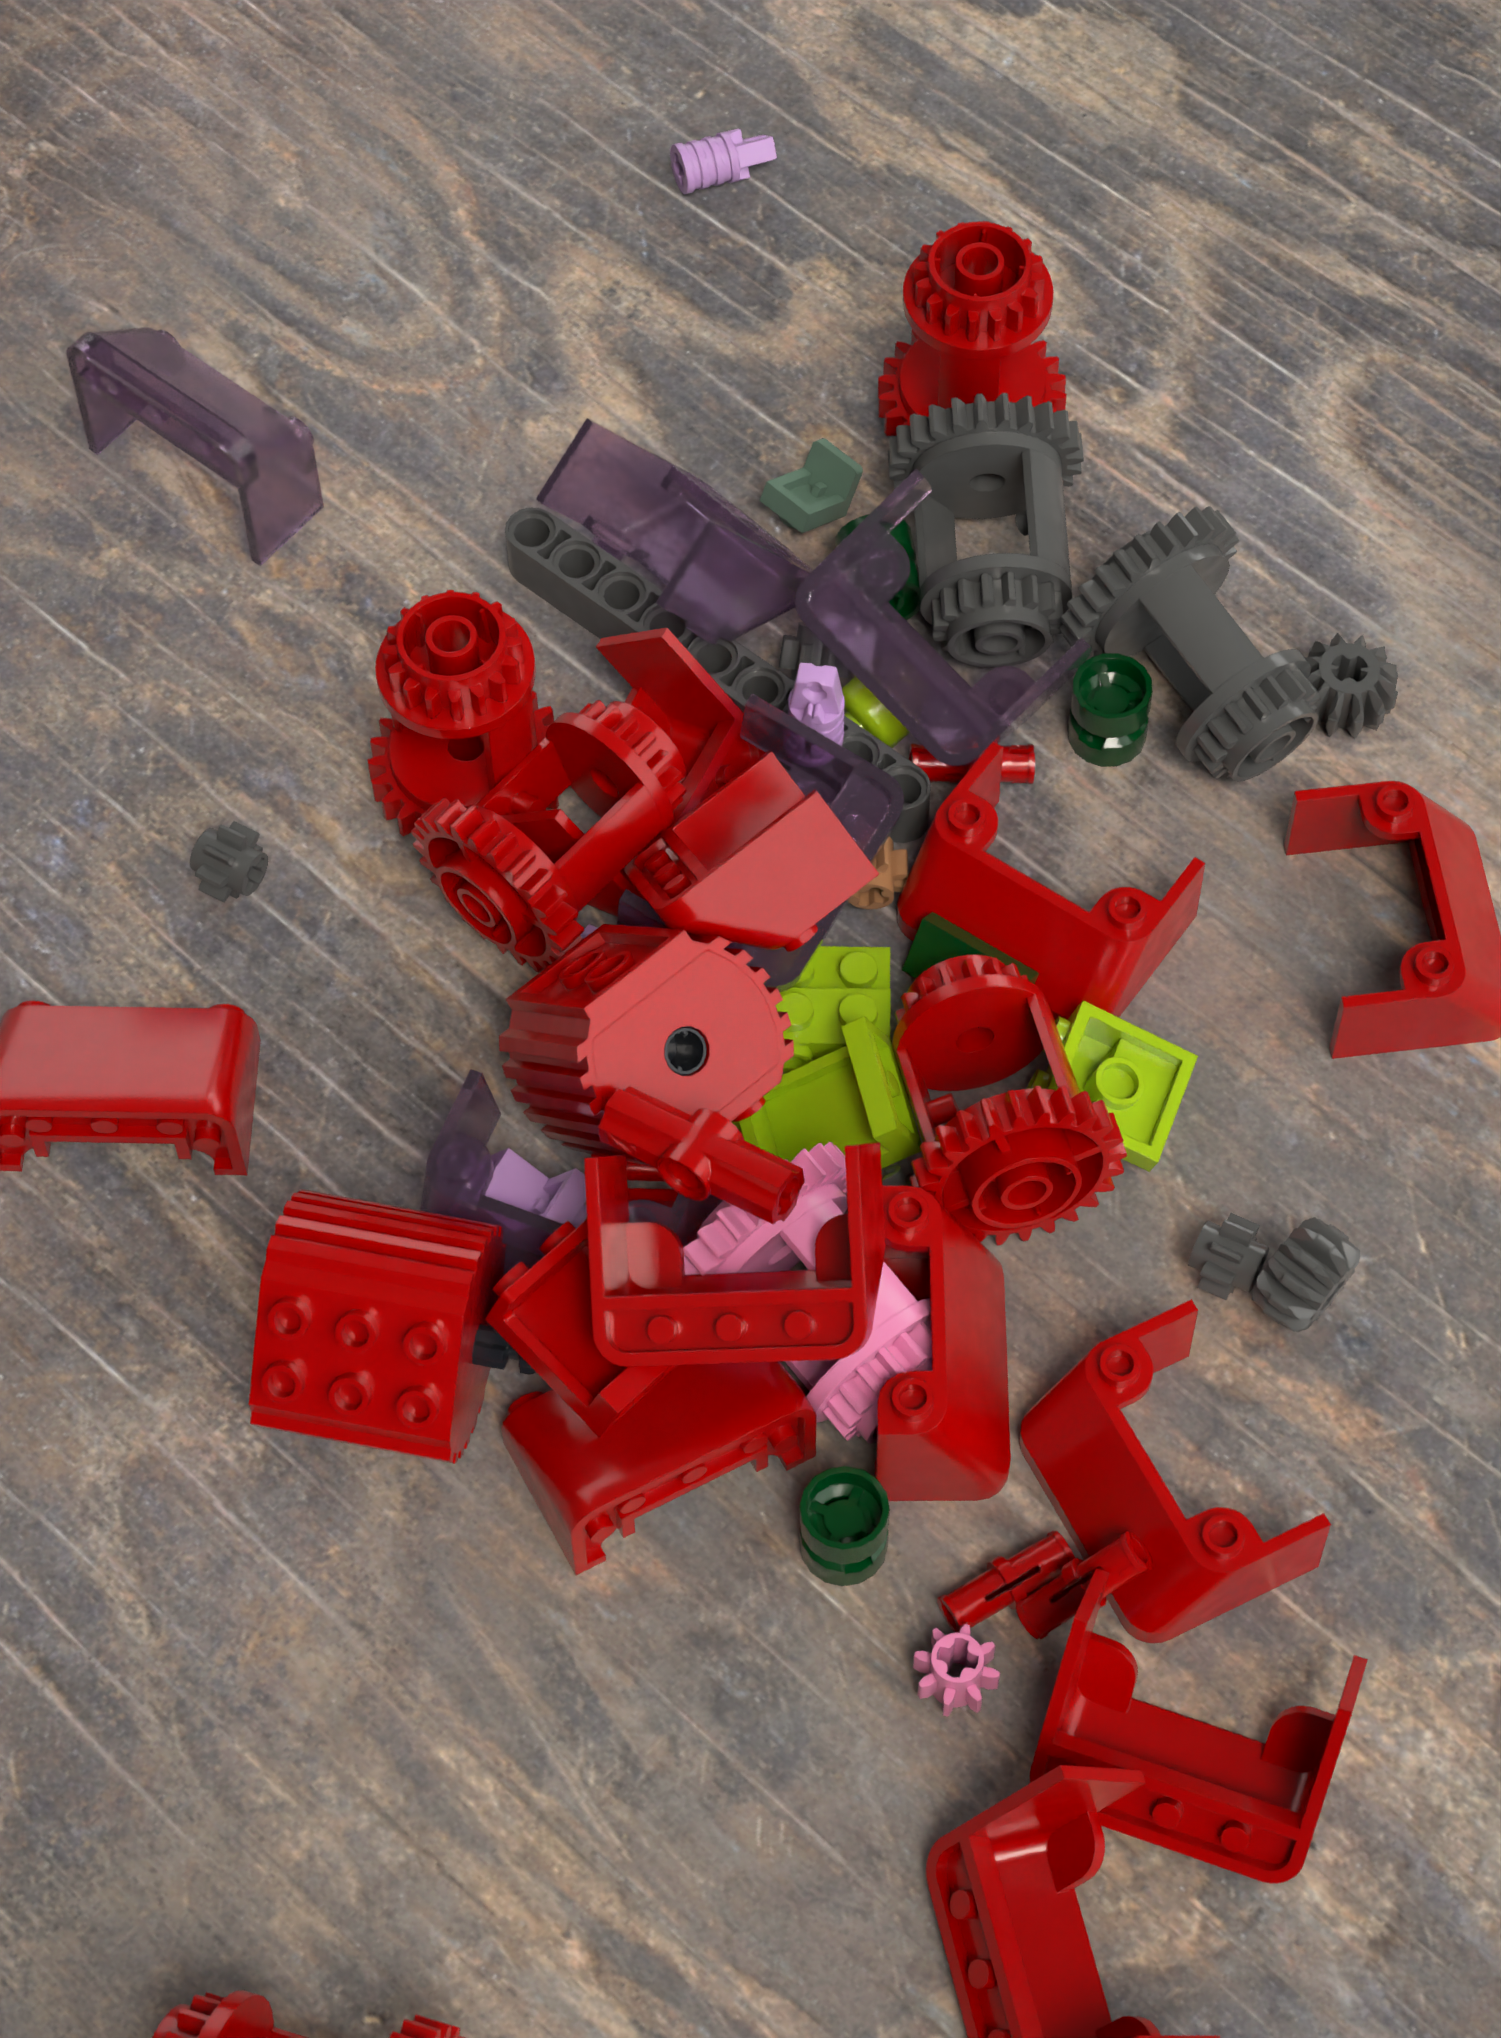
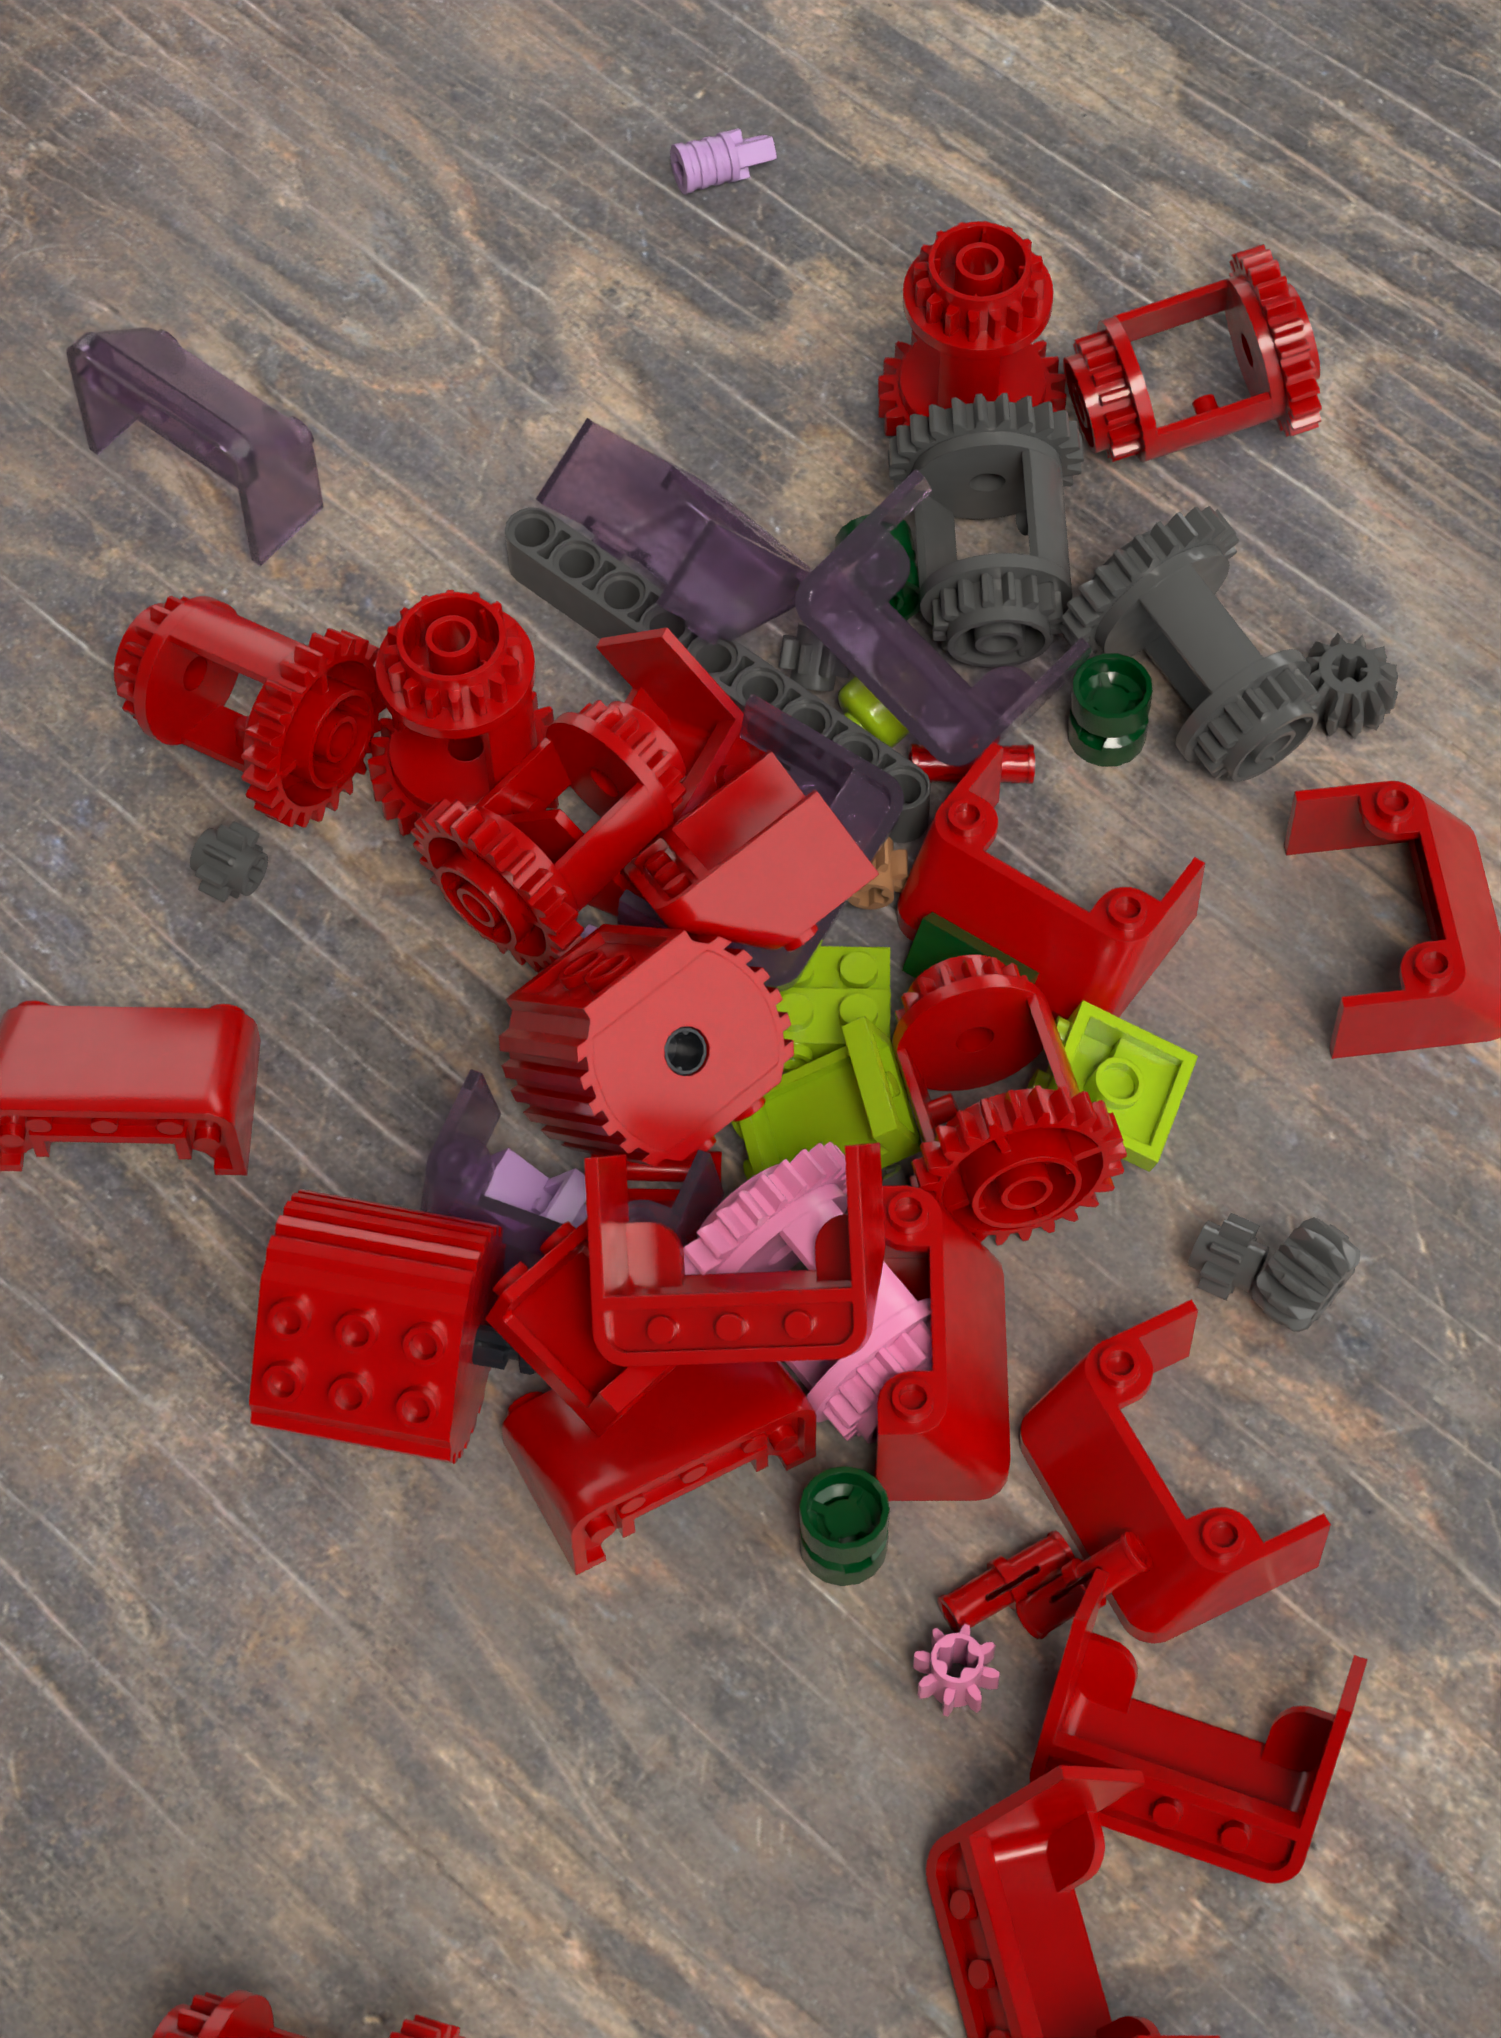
(305, 725): none -> red piece
(701, 1154): red piece -> none
(815, 492): sand green bracket -> none
(818, 700): lavender hinge -> none
(1269, 341): none -> red piece

